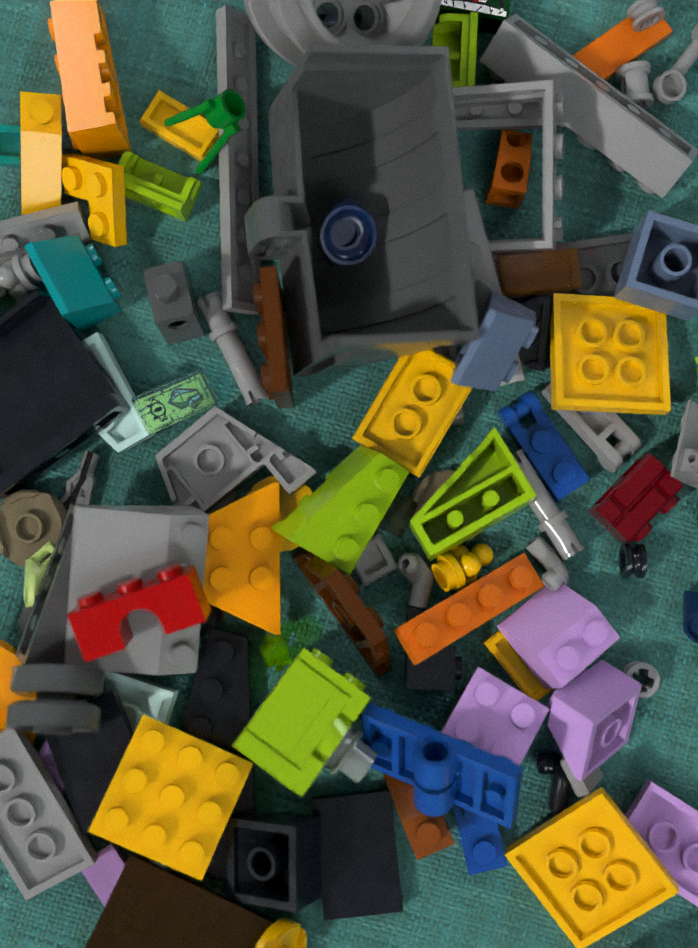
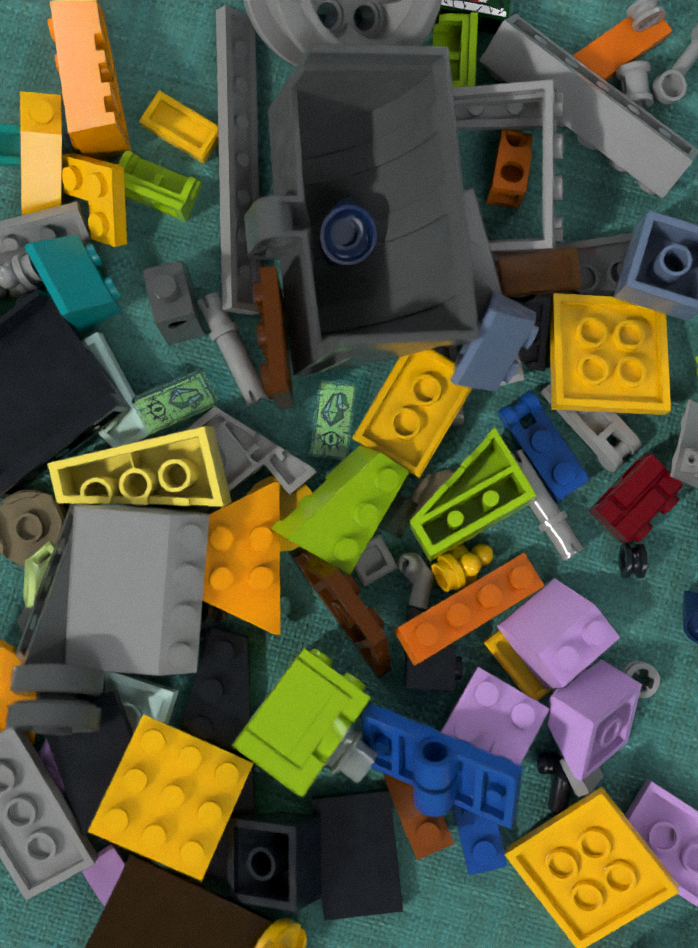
(102, 620): red arch -> none
(161, 470): none -> light yellow wedge
(220, 112): green plant -> none
(275, 652): clear neon green plate -> none
(333, 419): none -> clear light blue tile
(548, 558): light grey arm -> none

